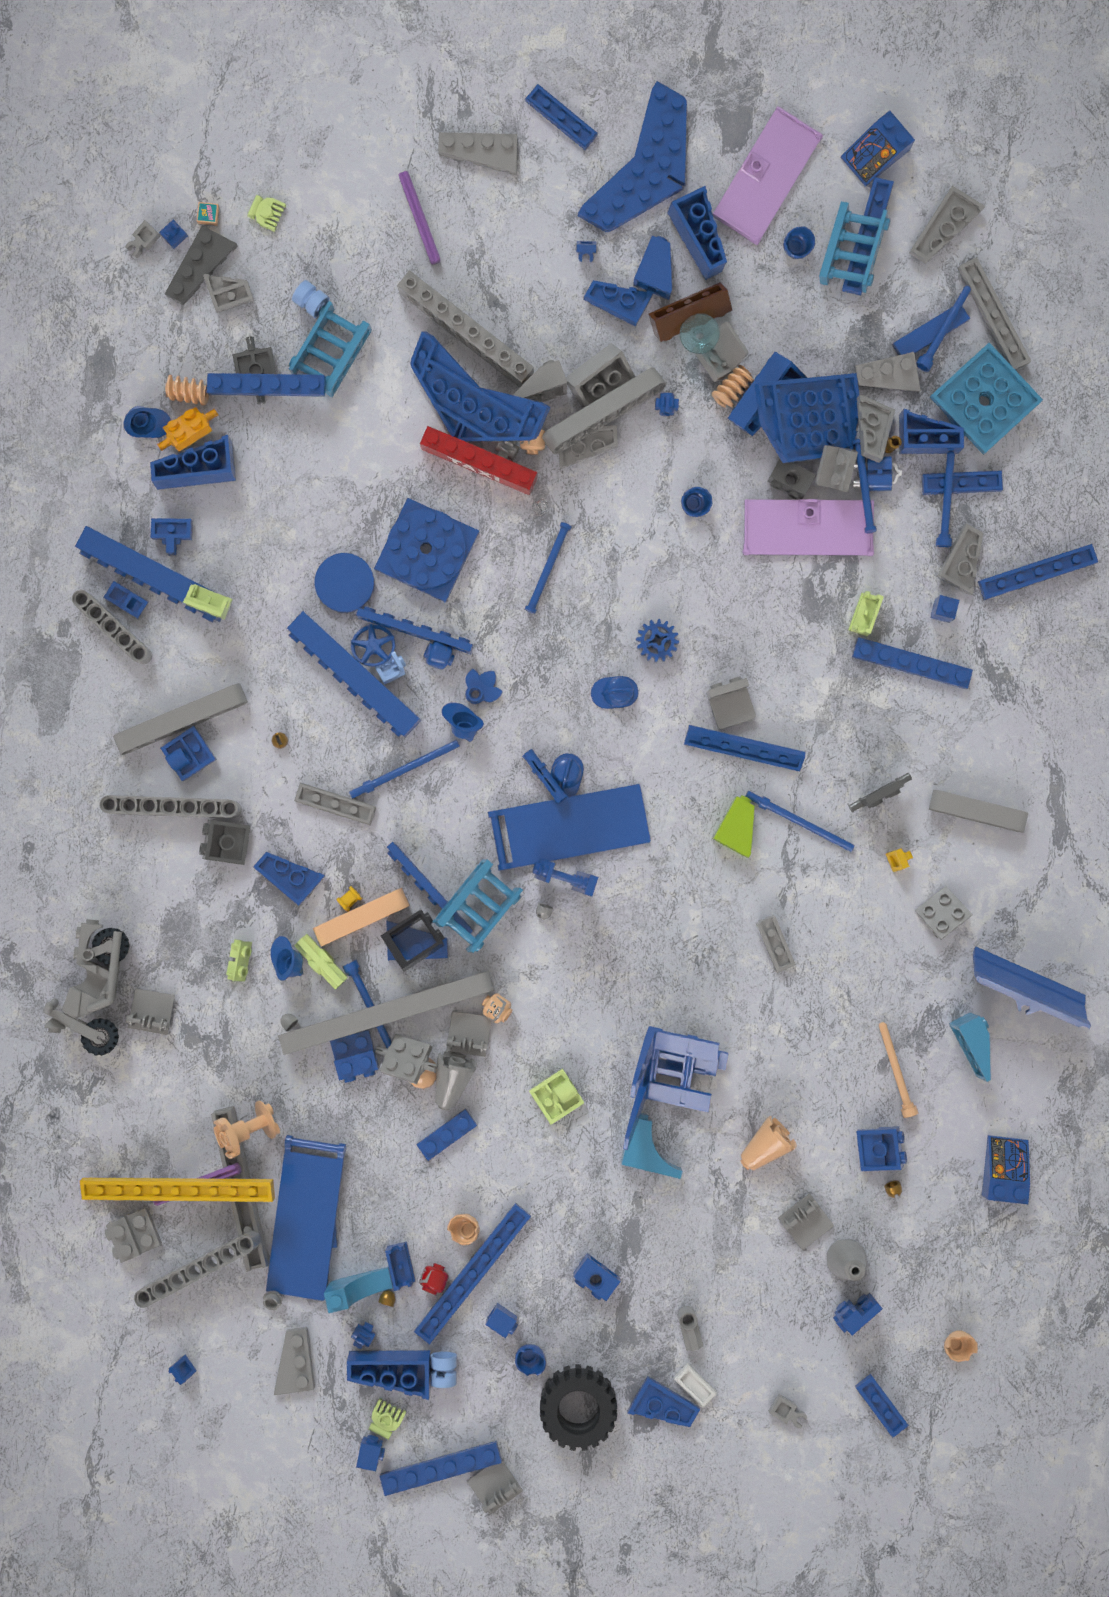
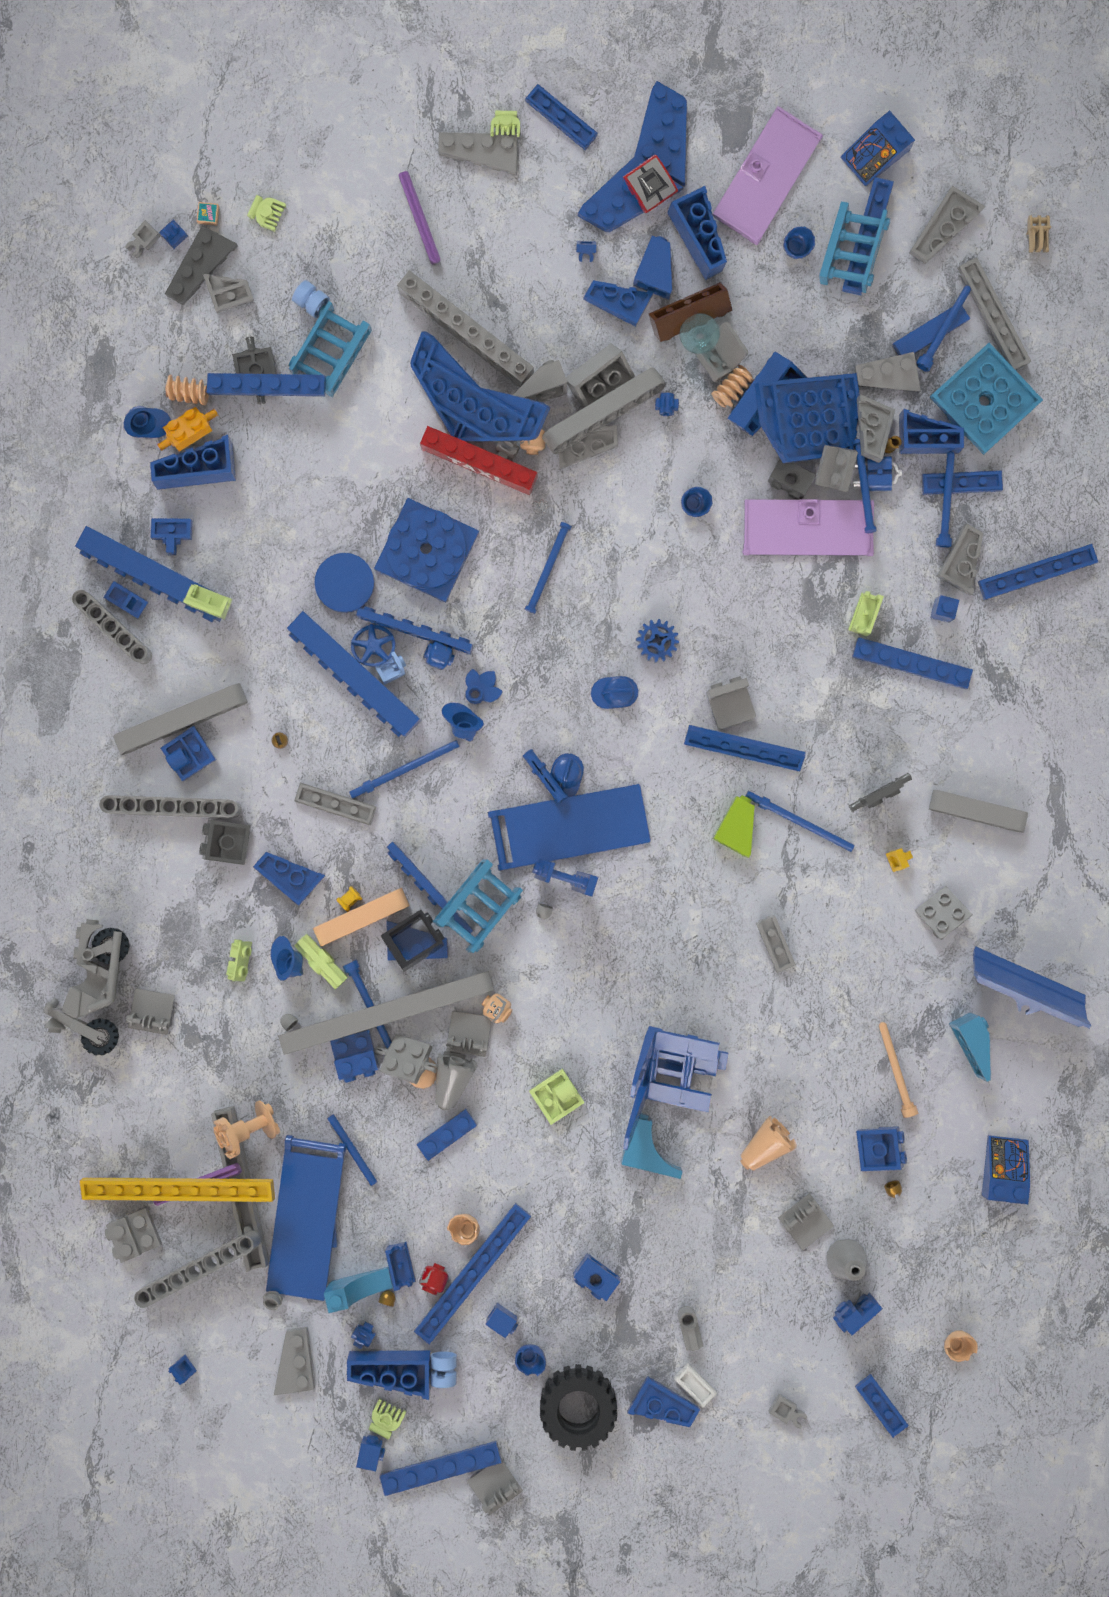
(352, 1150): none -> blue bar
(505, 122): none -> yellowish green piece
(650, 183): none -> slope
(1038, 234): none -> tan arm

